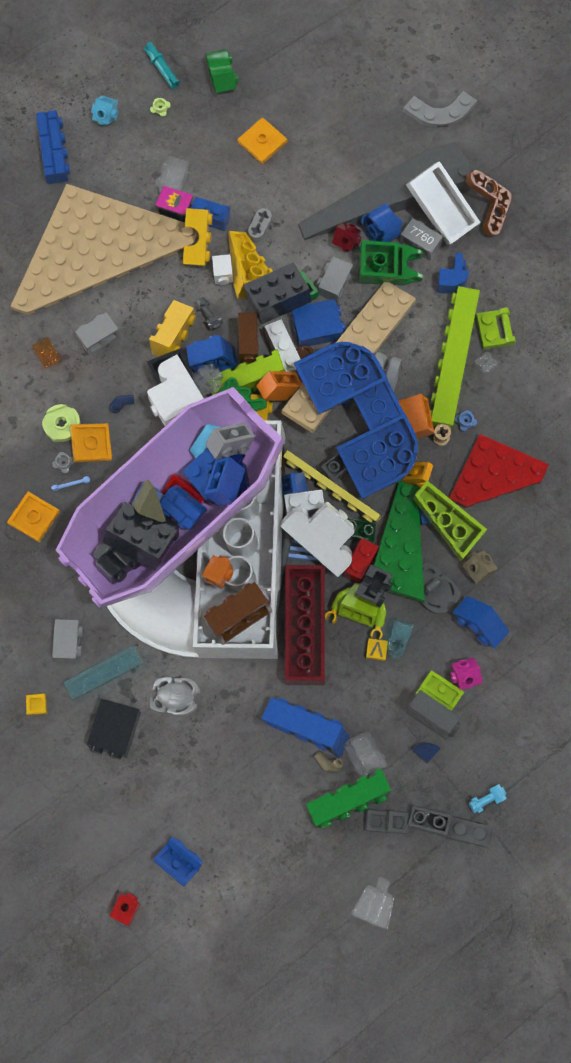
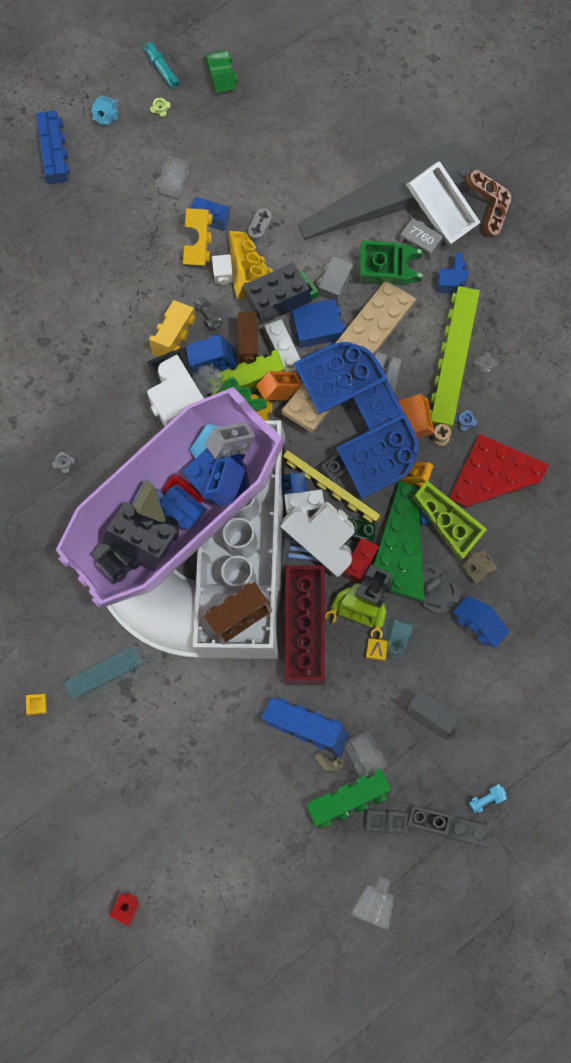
(33, 517): light orange plate -> none
(46, 352): clear orange bracket -> none
(52, 418): yellowish green plate -> none
(67, 641): light grey brick -> none
(86, 479): light blue hinge -> none
(91, 442): light orange plate -> none
(92, 243): tan plate -> none
(97, 333): light grey brick -> none
(113, 729): black brick -> none
(119, 402): dark blue arm -> none
(173, 203): piece -> none
(175, 696): light grey shield -> none
(178, 861): blue bracket -> none
(218, 571): orange brick -> none
(262, 140): light orange plate -> none
(304, 351): reddish brown tile -> none
(347, 236): dark red brick -> none
(382, 224): blue brick -> none
(426, 751): dark blue tile -> none
(440, 117): light grey plate -> none
(441, 690): lime plate -> none
(466, 673): dark pink brick -> none
(489, 329): lime plate -> none

